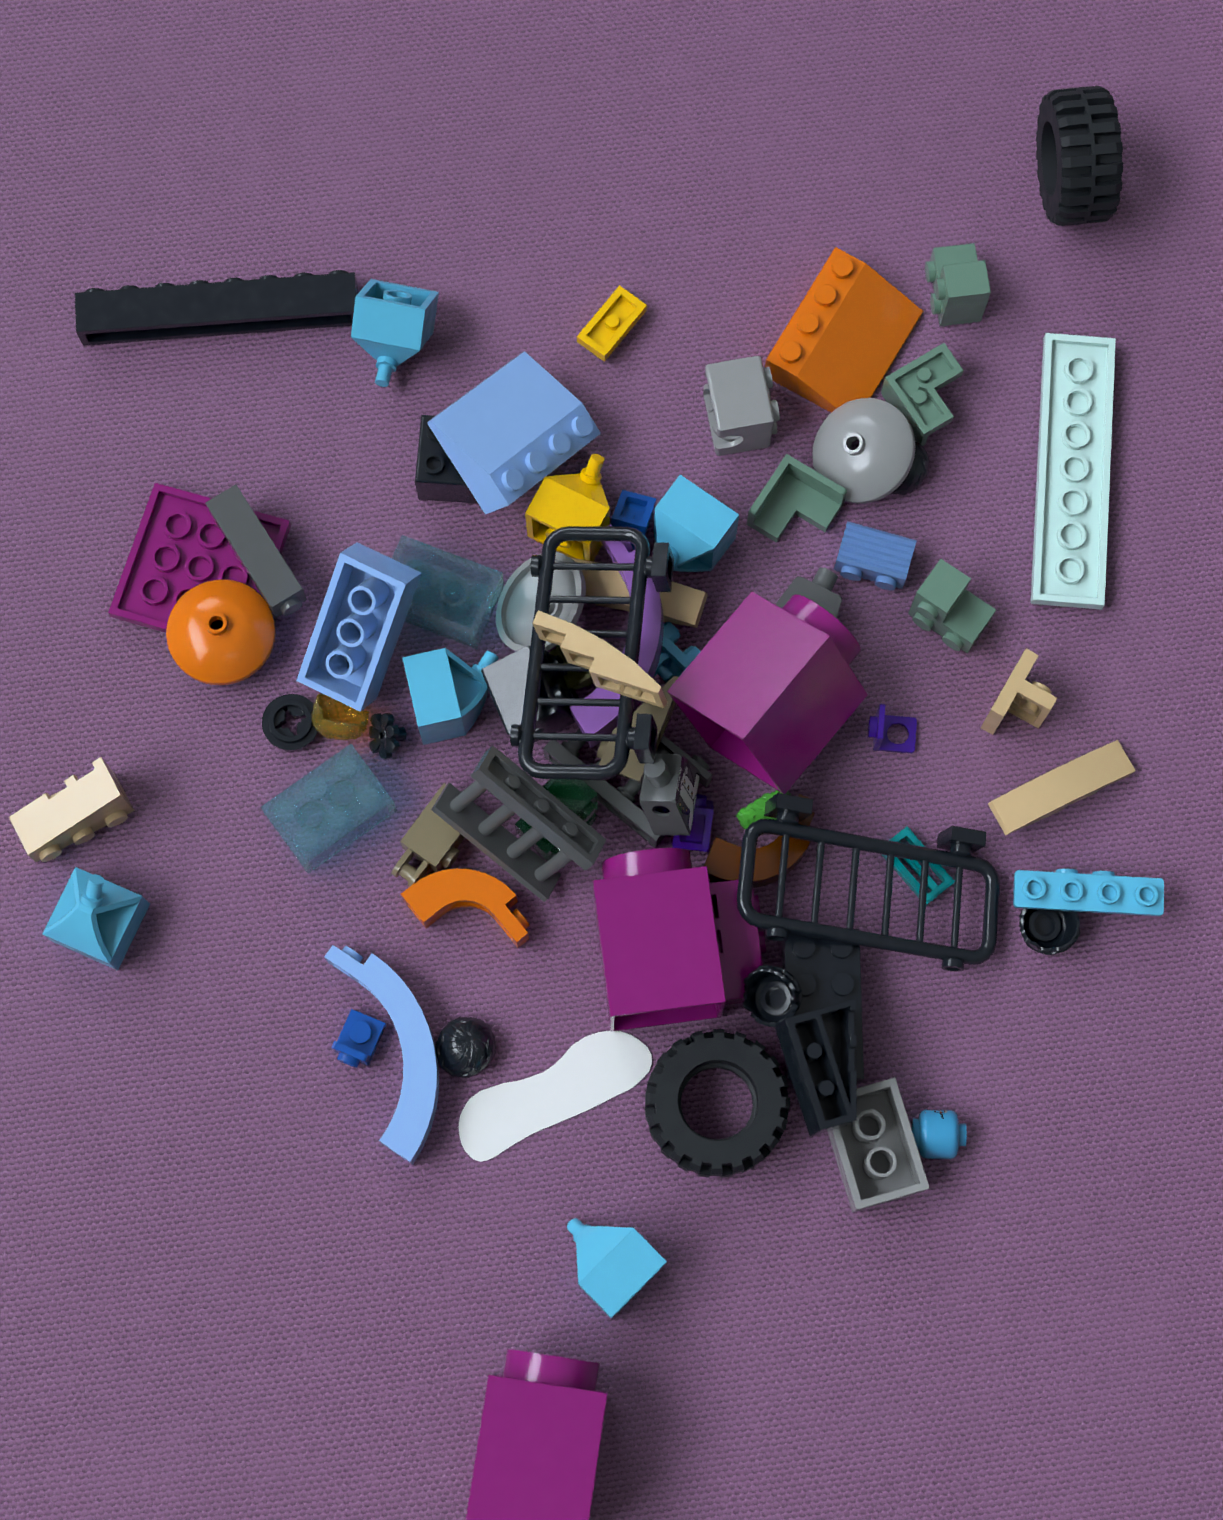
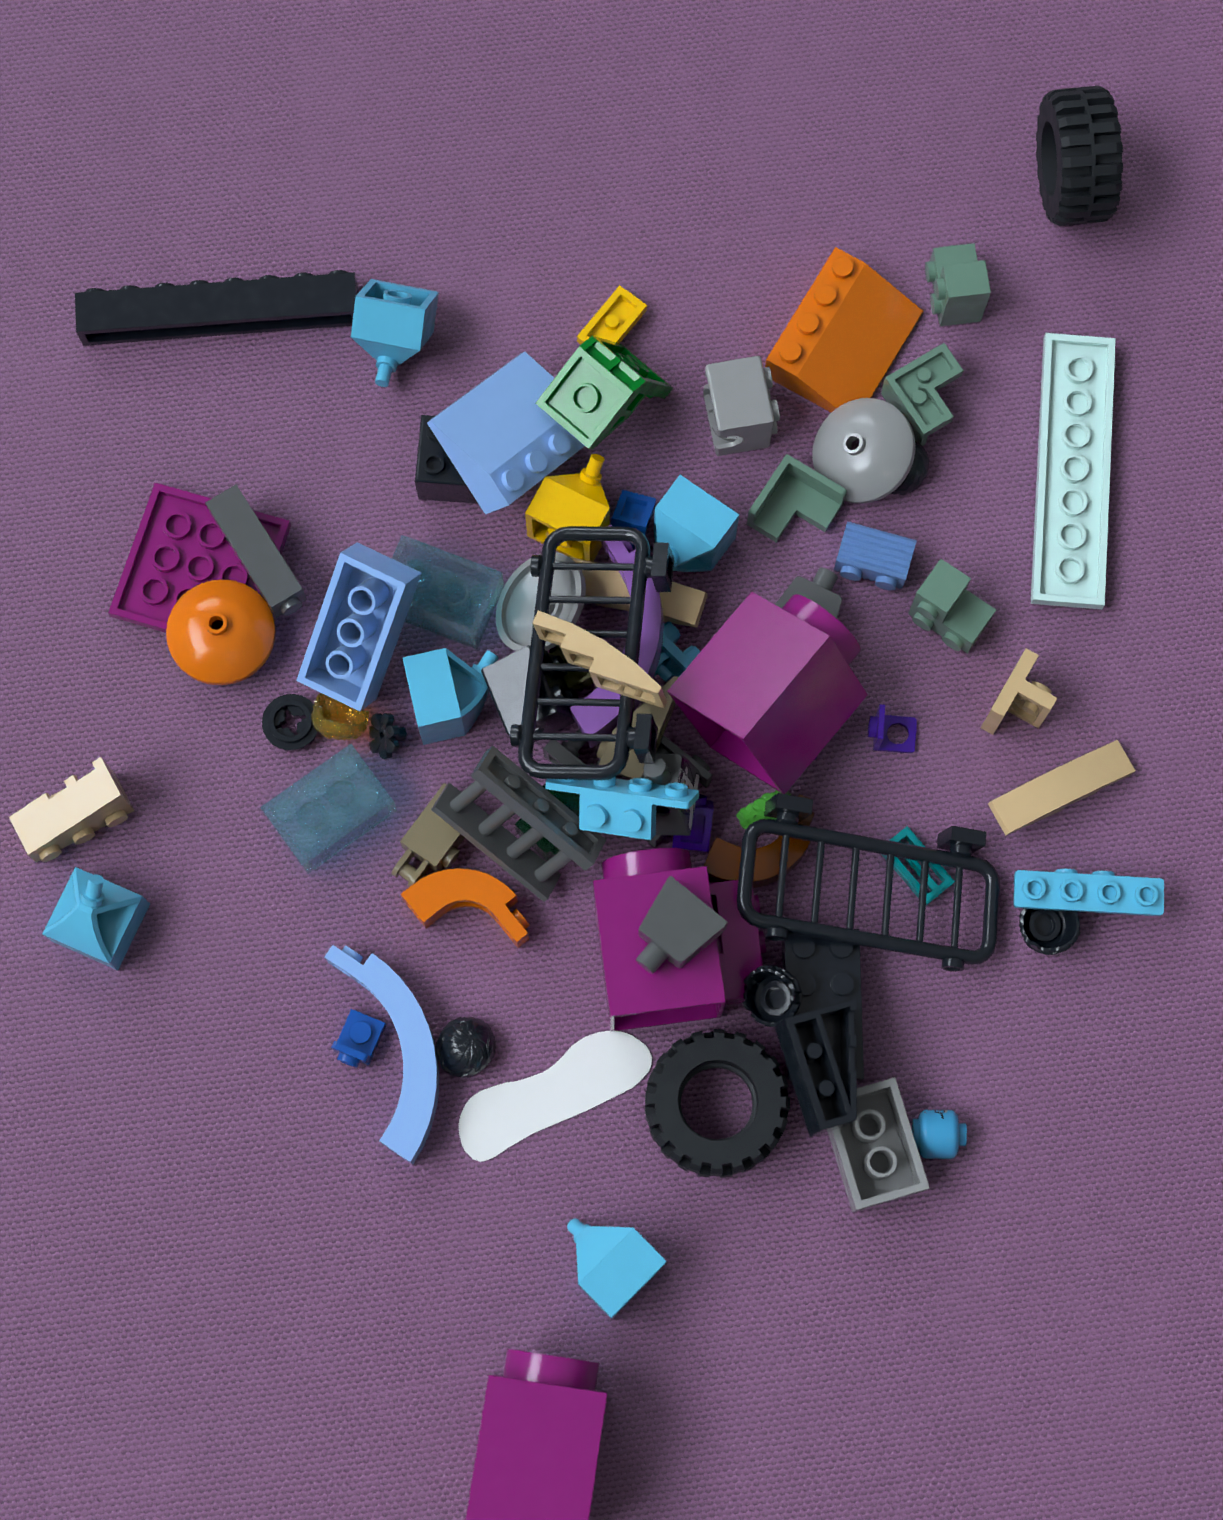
(599, 390): none -> bracket
(624, 805): none -> medium azure bracket
(677, 927): none -> dark grey torso

